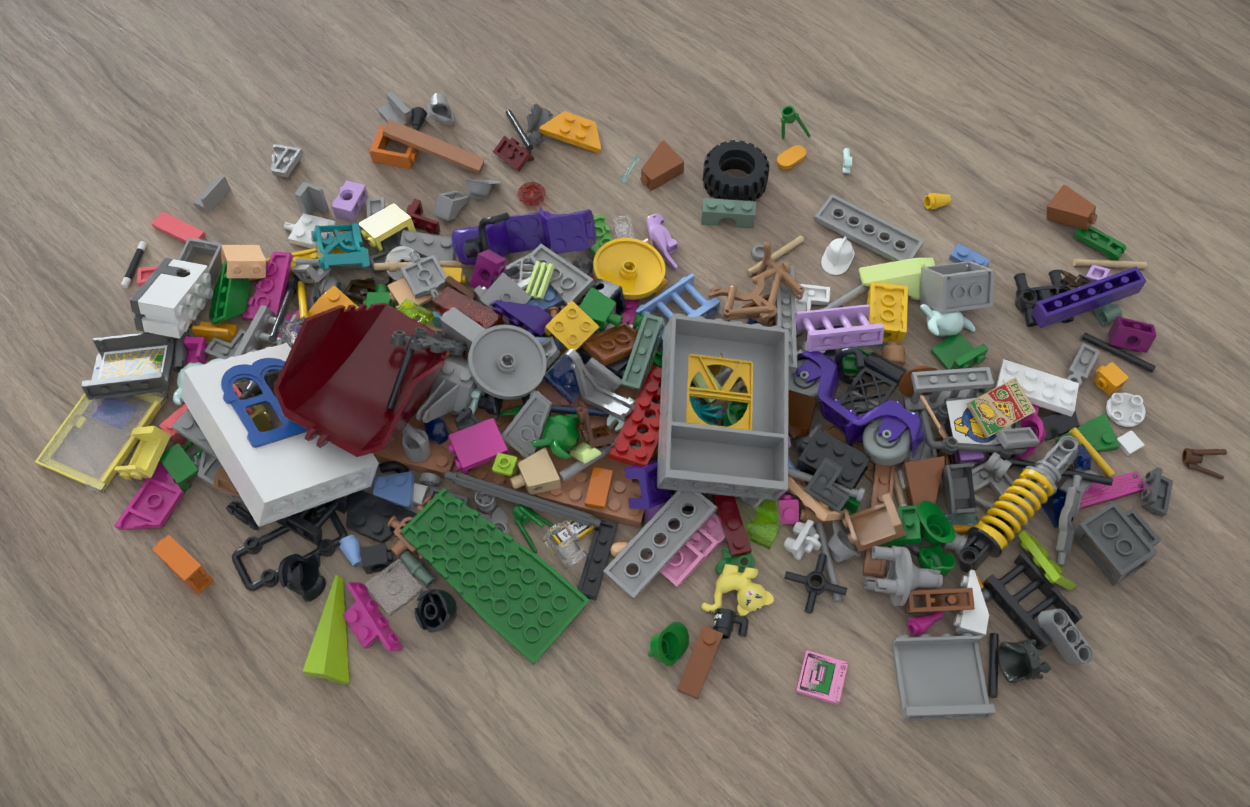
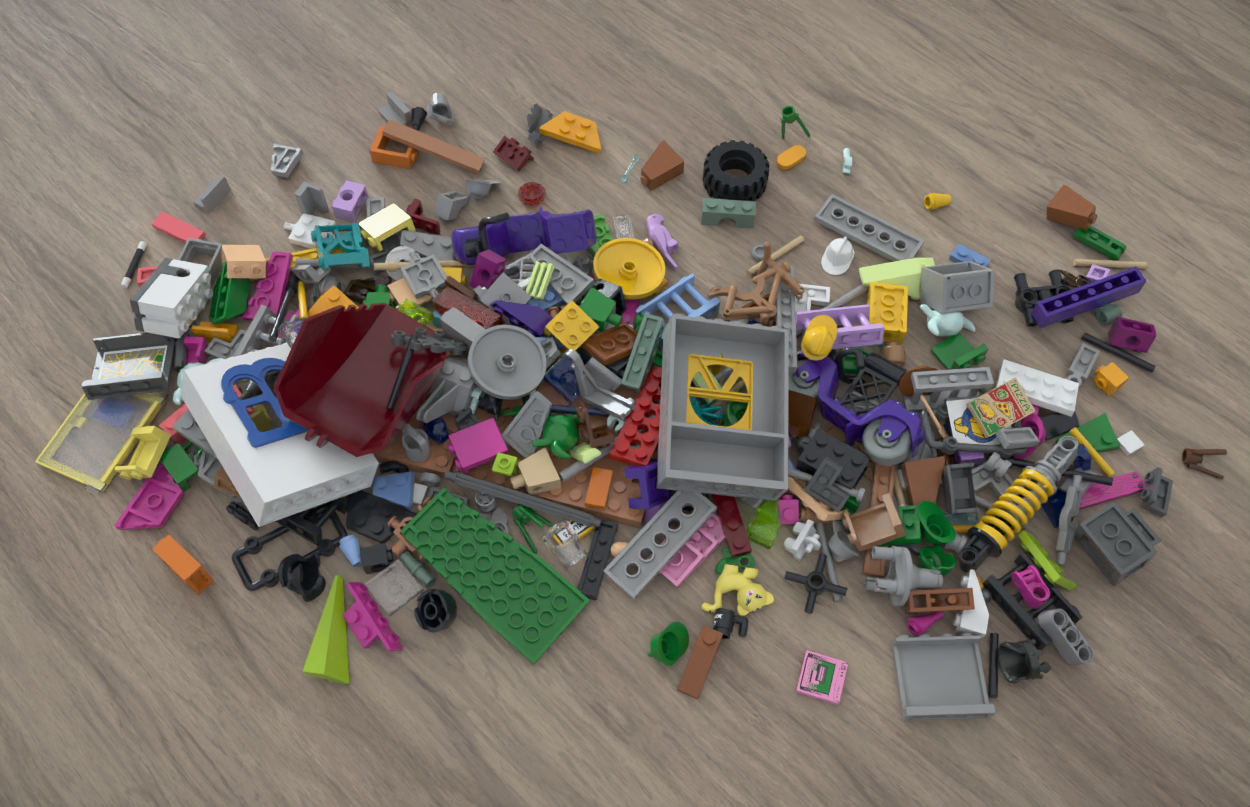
(519, 130): black bar -> none
(819, 337): none -> yellow piece
(1028, 583): none -> dark pink piece
(1126, 409): white dish -> none

